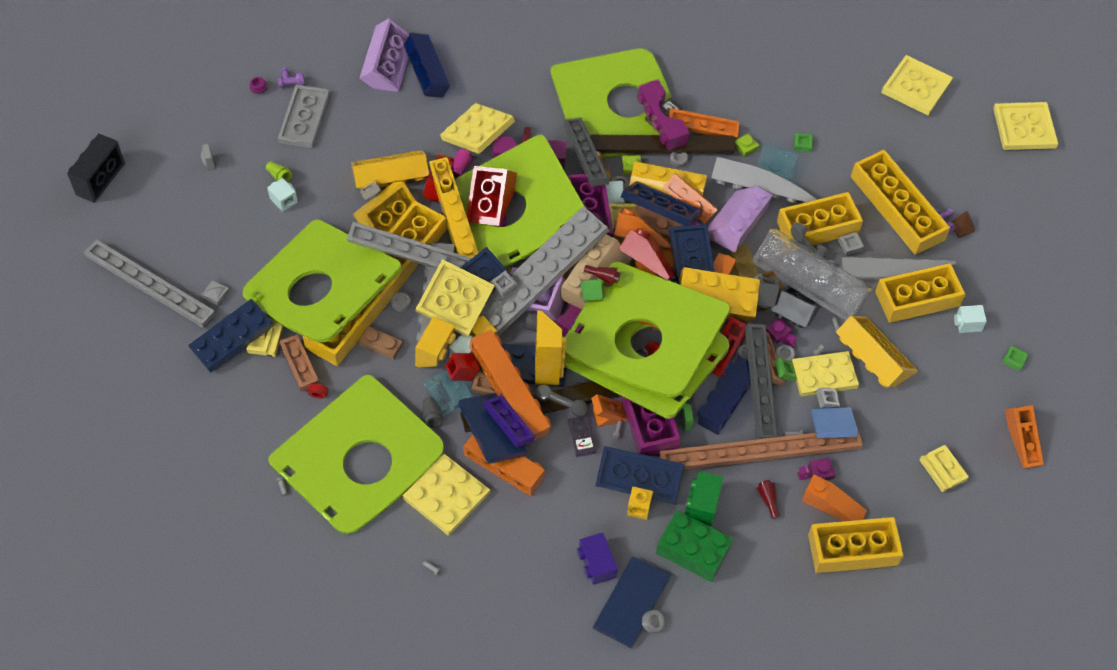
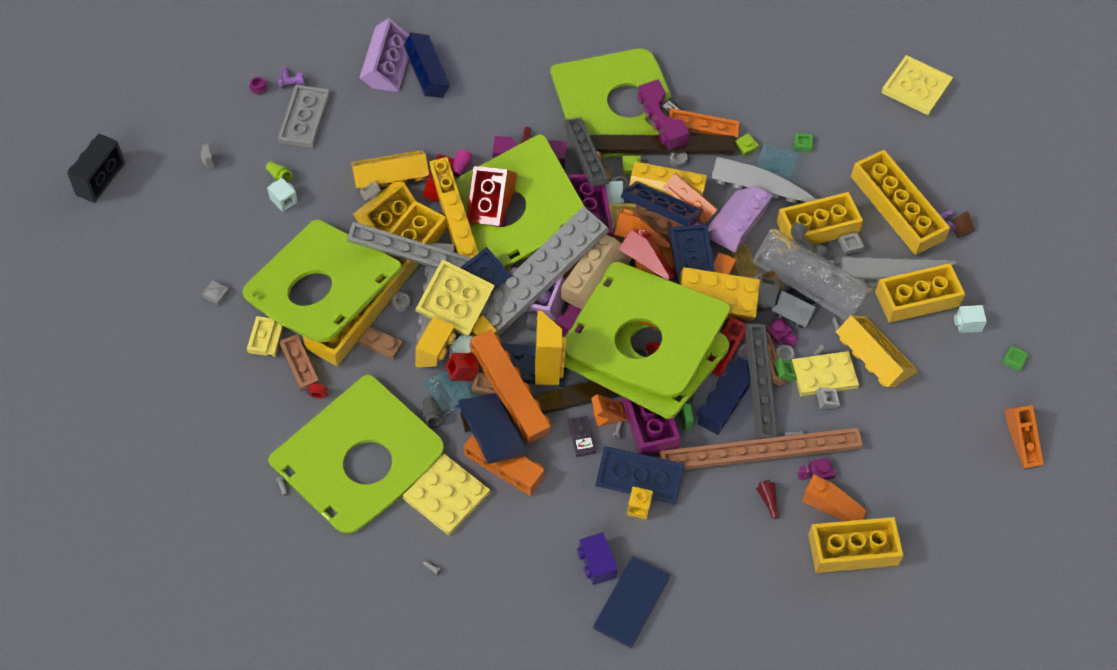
(149, 283): light grey plate -> none
(231, 335): dark blue plate -> none
(477, 128): light yellow plate -> none
(504, 284): light grey tile -> none
(509, 421): dark purple plate -> none
(544, 393): dark grey bar -> none
(592, 290): bright green tile -> none
(607, 274): dark red cone -> none
(653, 621): light grey tile -> none
(694, 545): green brick -> none
(704, 497): green brick -> none
(834, 422): medium blue tile -> none
(944, 468): light yellow plate -> none
(1025, 126): light yellow plate -> none

